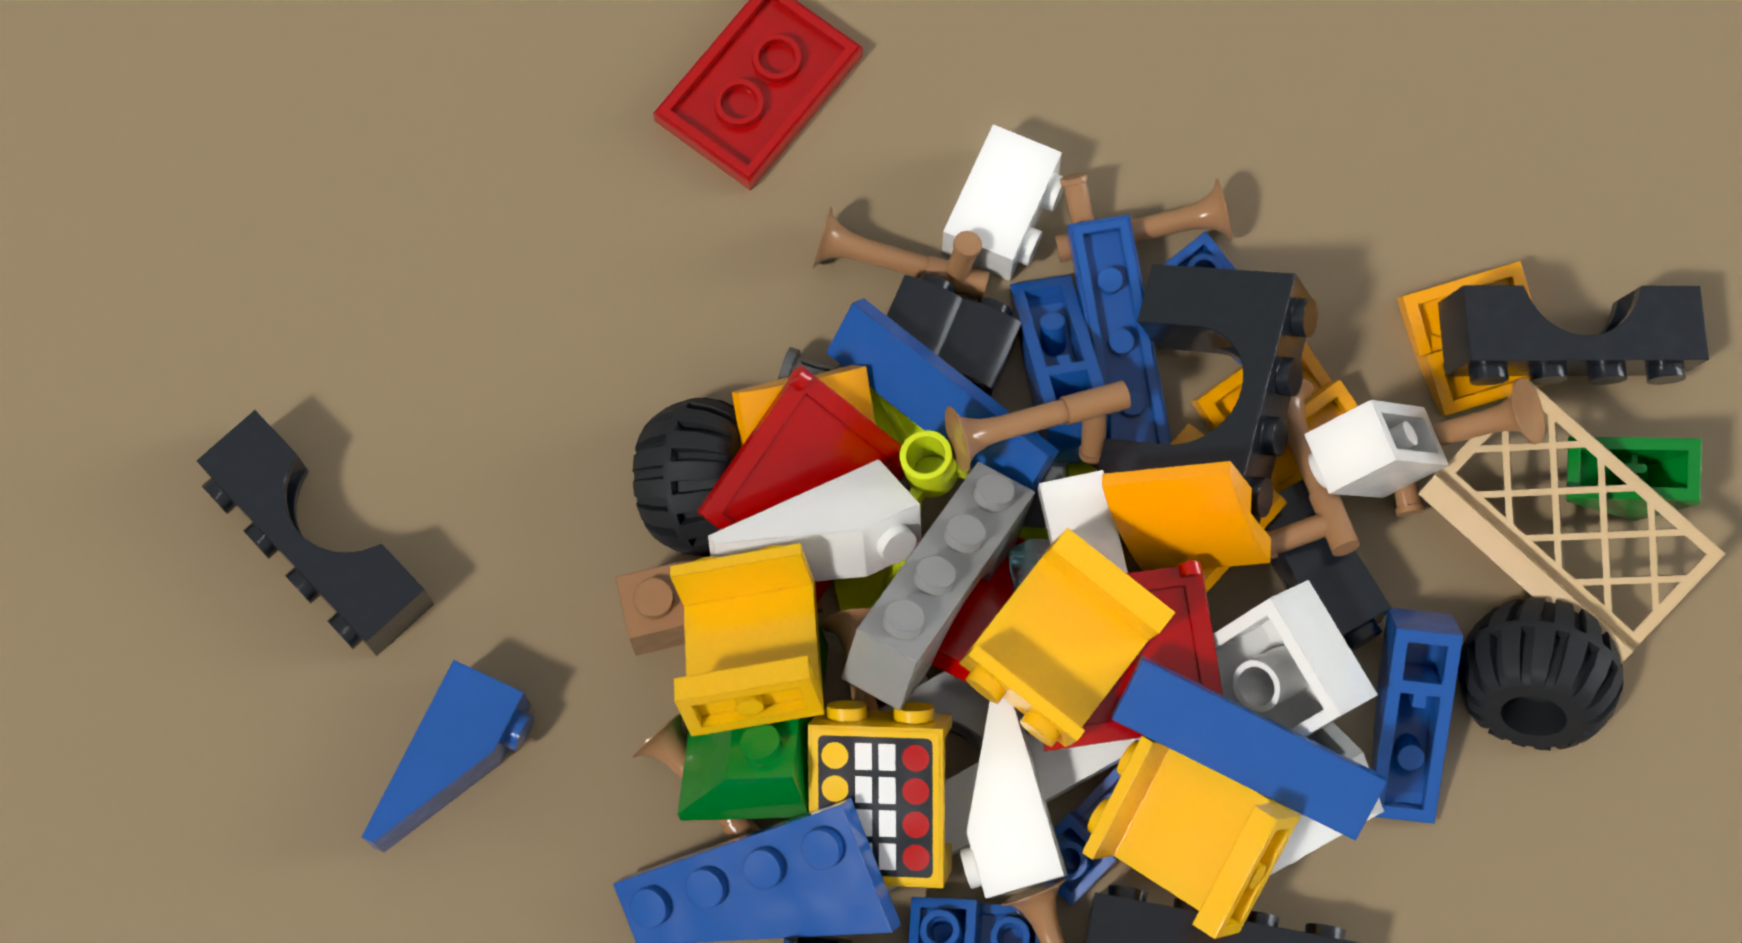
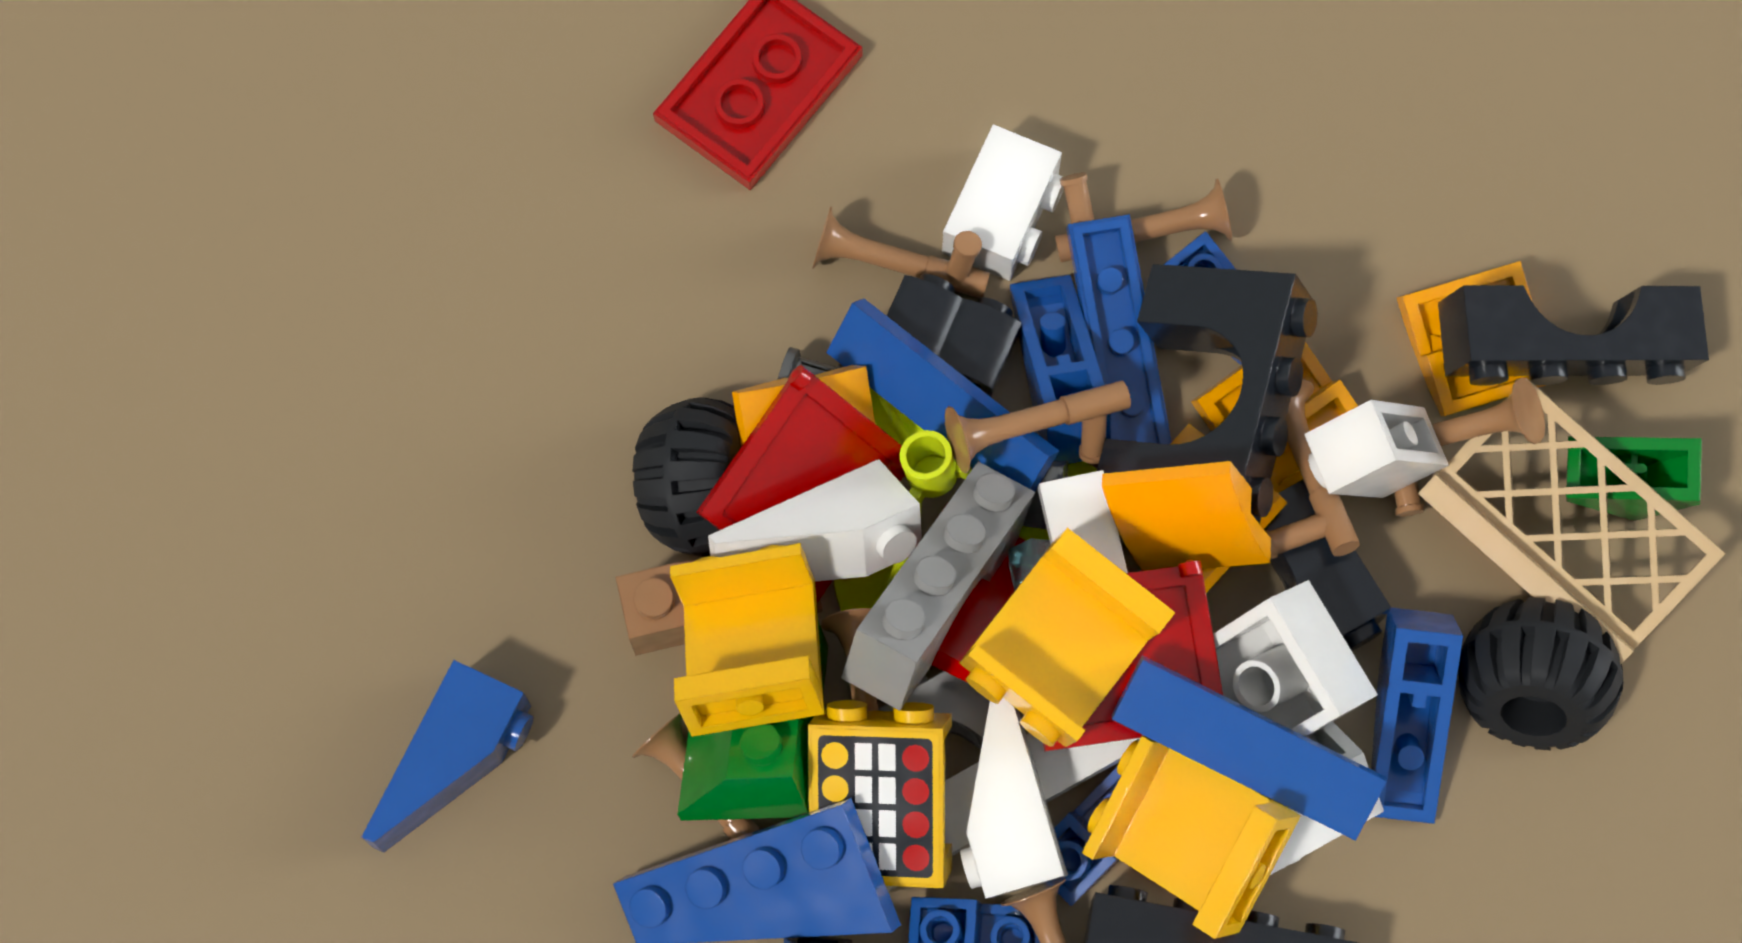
(365, 588): black arch -> none

